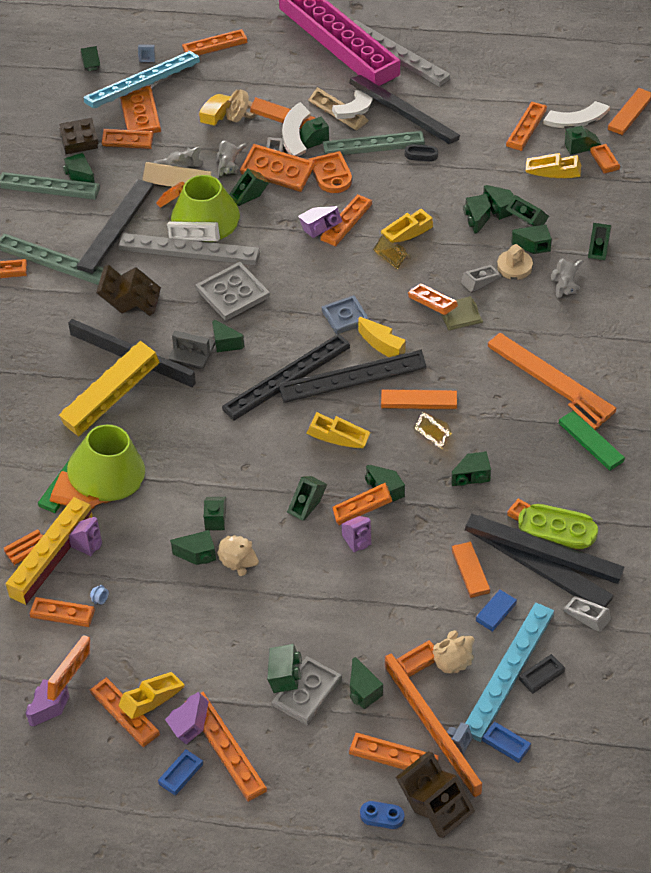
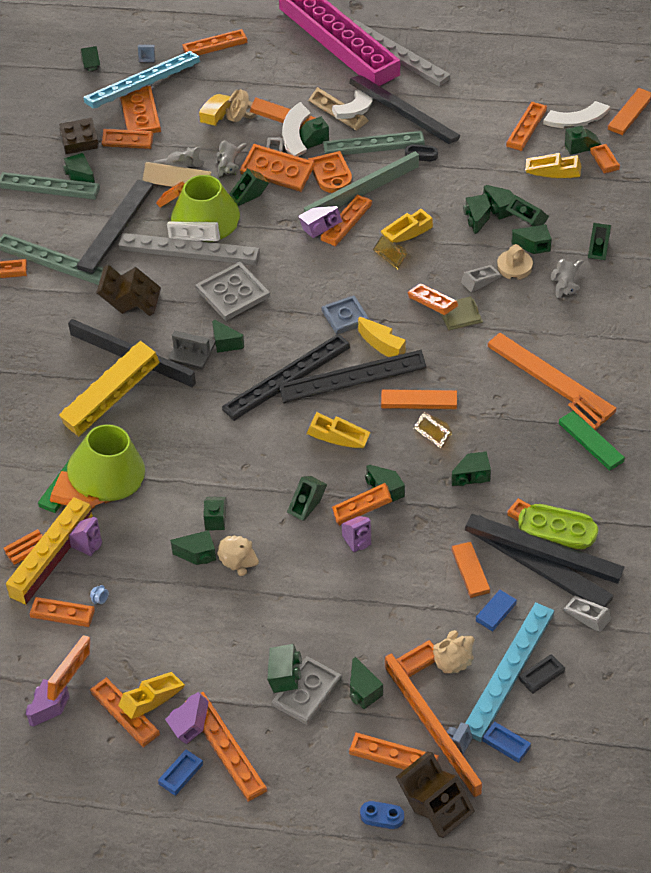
(368, 182): none -> sand green tile

